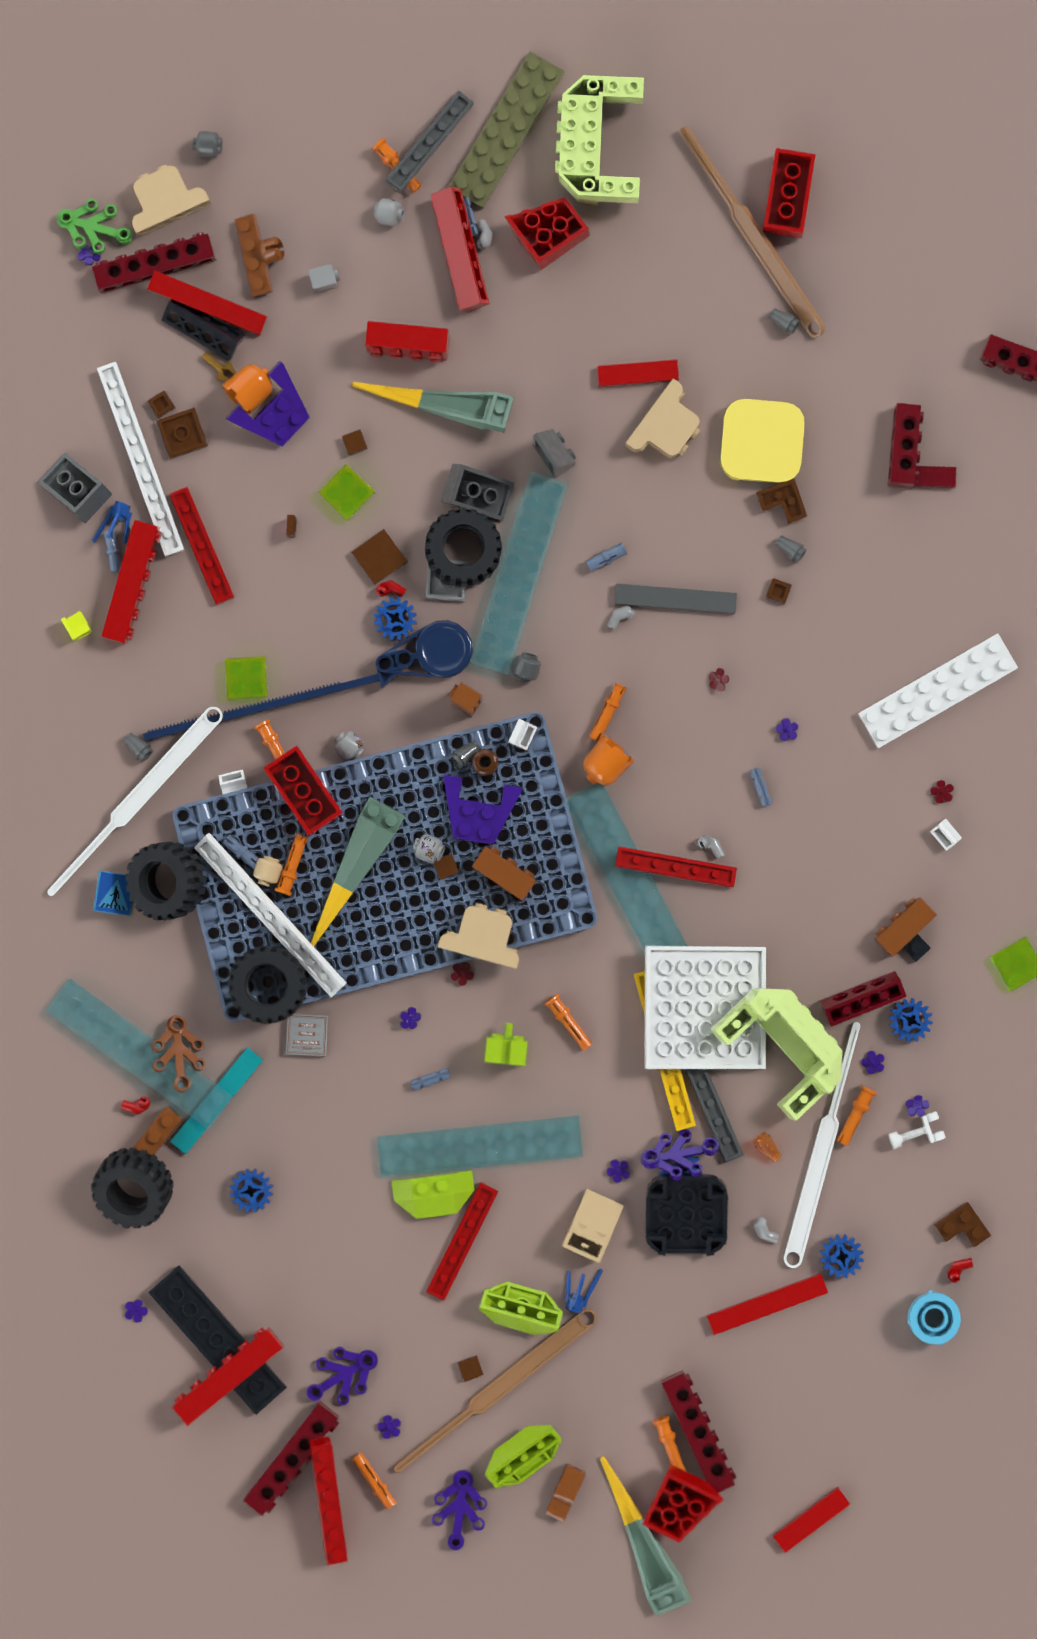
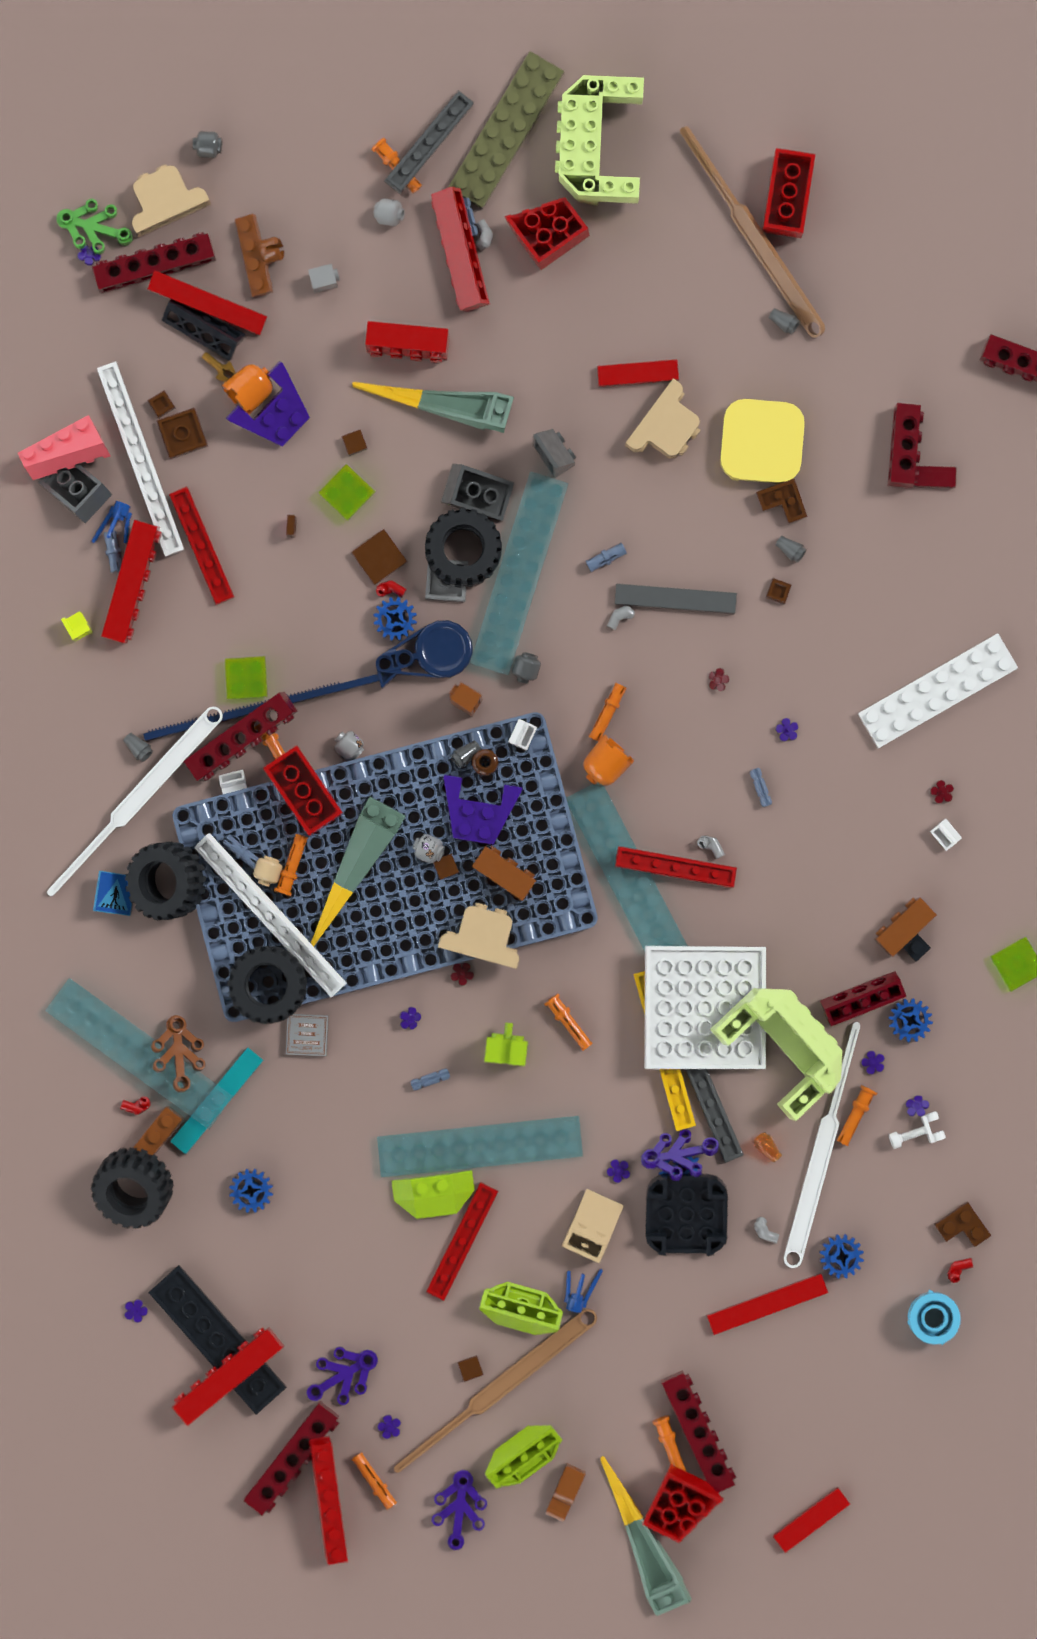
(64, 449): none -> coral wedge
(198, 763): none -> dark red brick

